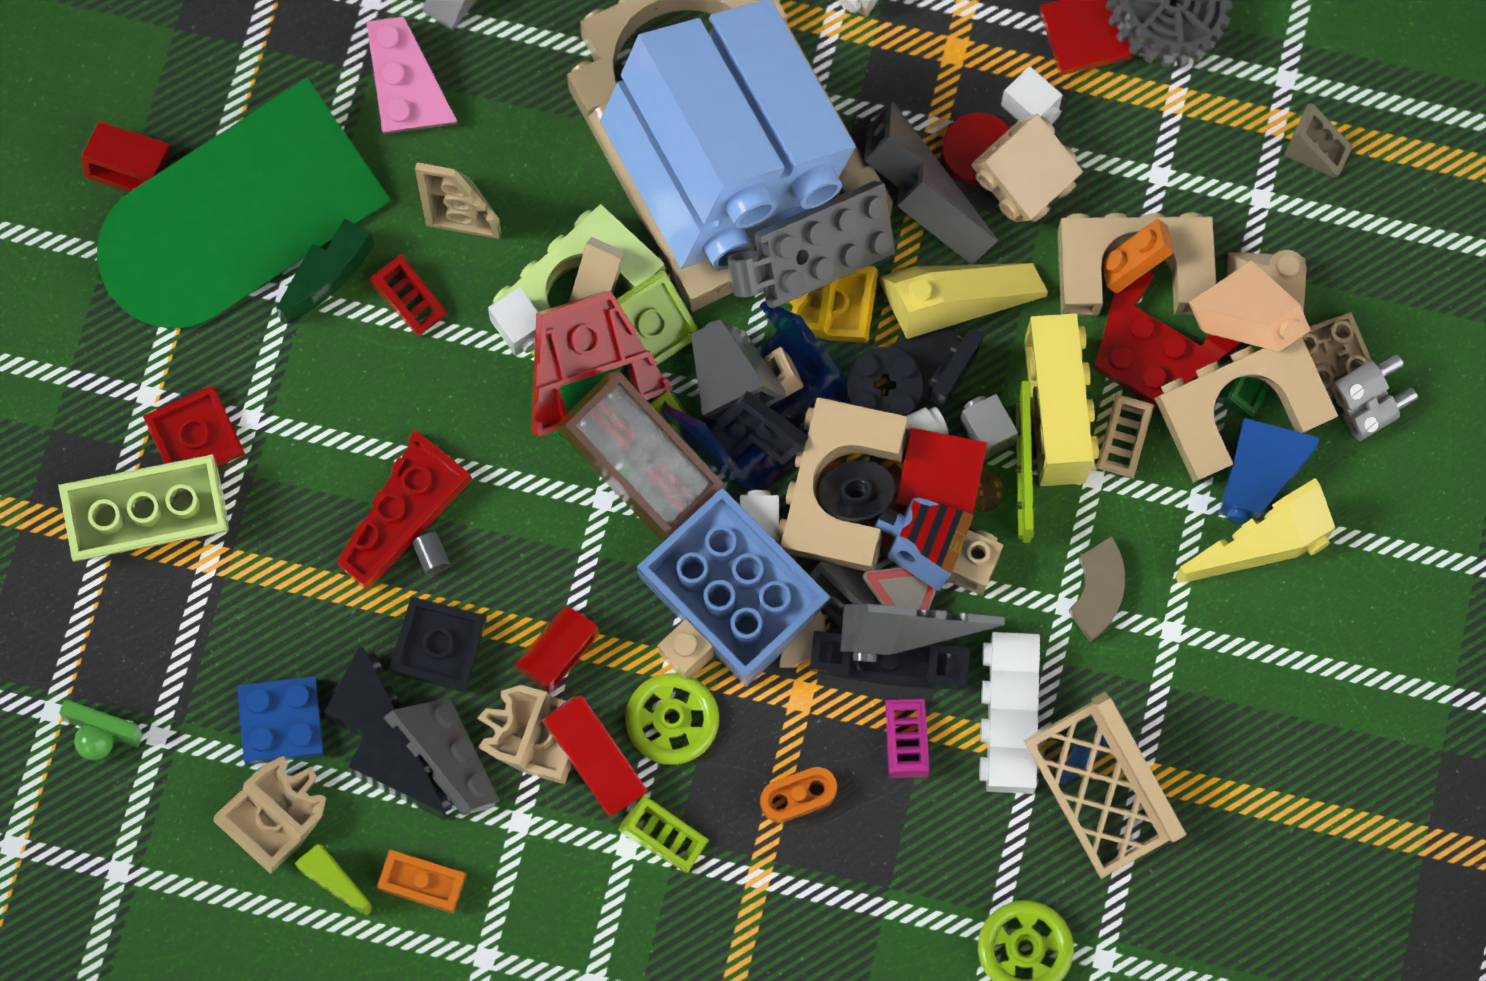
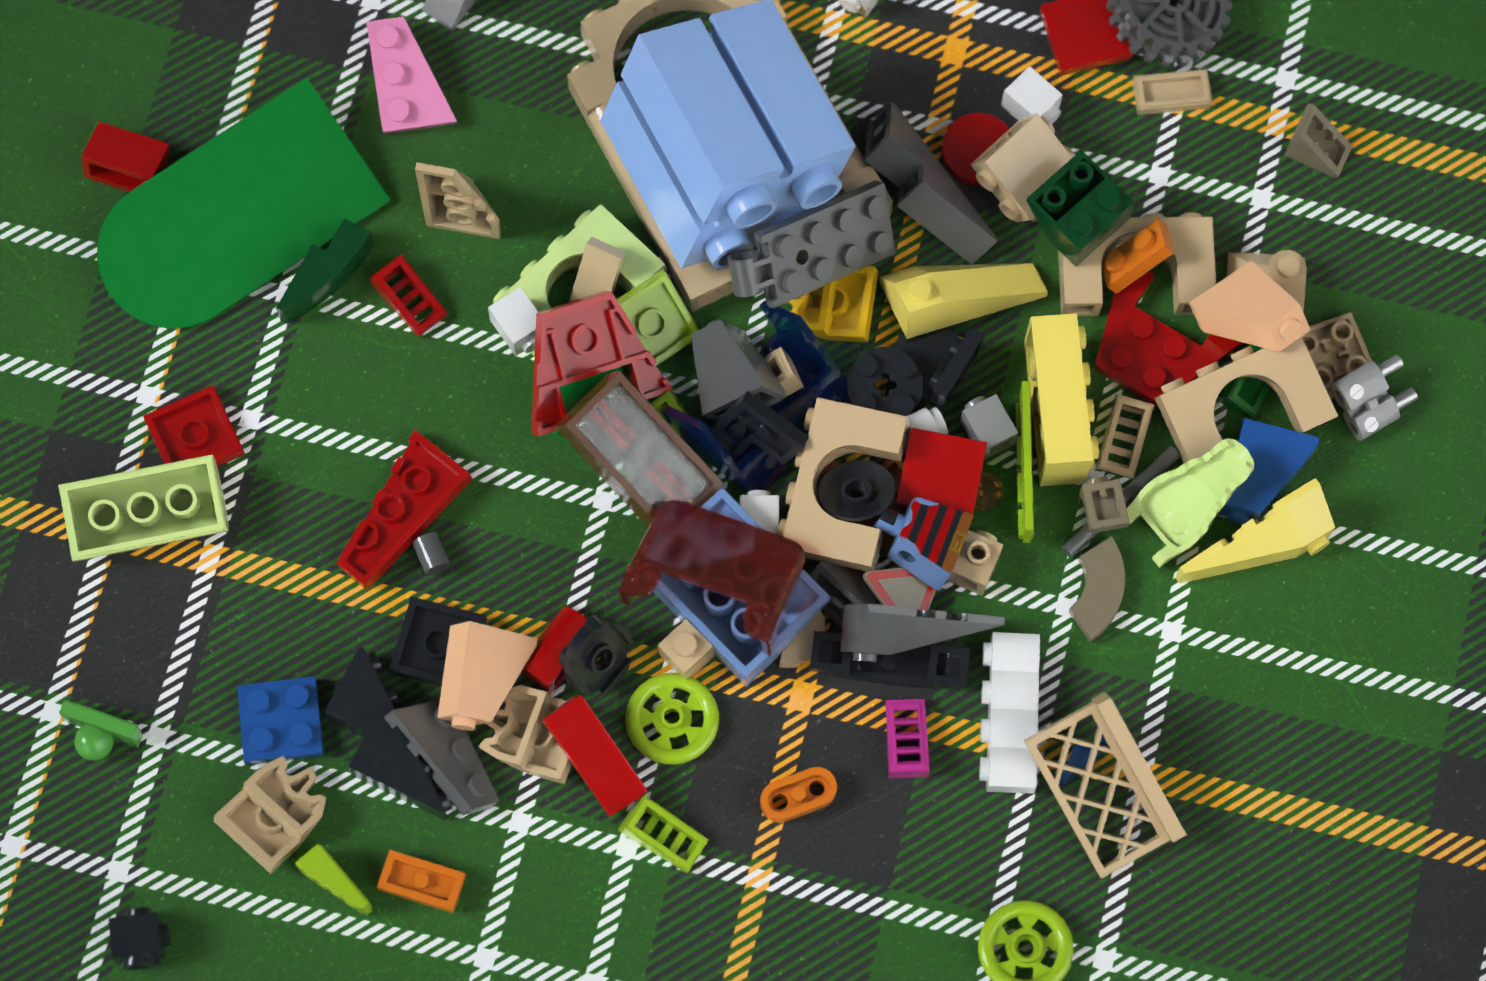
(139, 939): none -> black brick
(480, 672): none -> light nougat slope
(597, 637): none -> black plate
(721, 558): none -> clear red windscreen
(1080, 207): none -> dark green slope
(1104, 504): none -> dark tan bracket
(1130, 492): none -> dark grey piece
(1172, 92): none -> tan tile
(1187, 499): none -> yellowish green animal

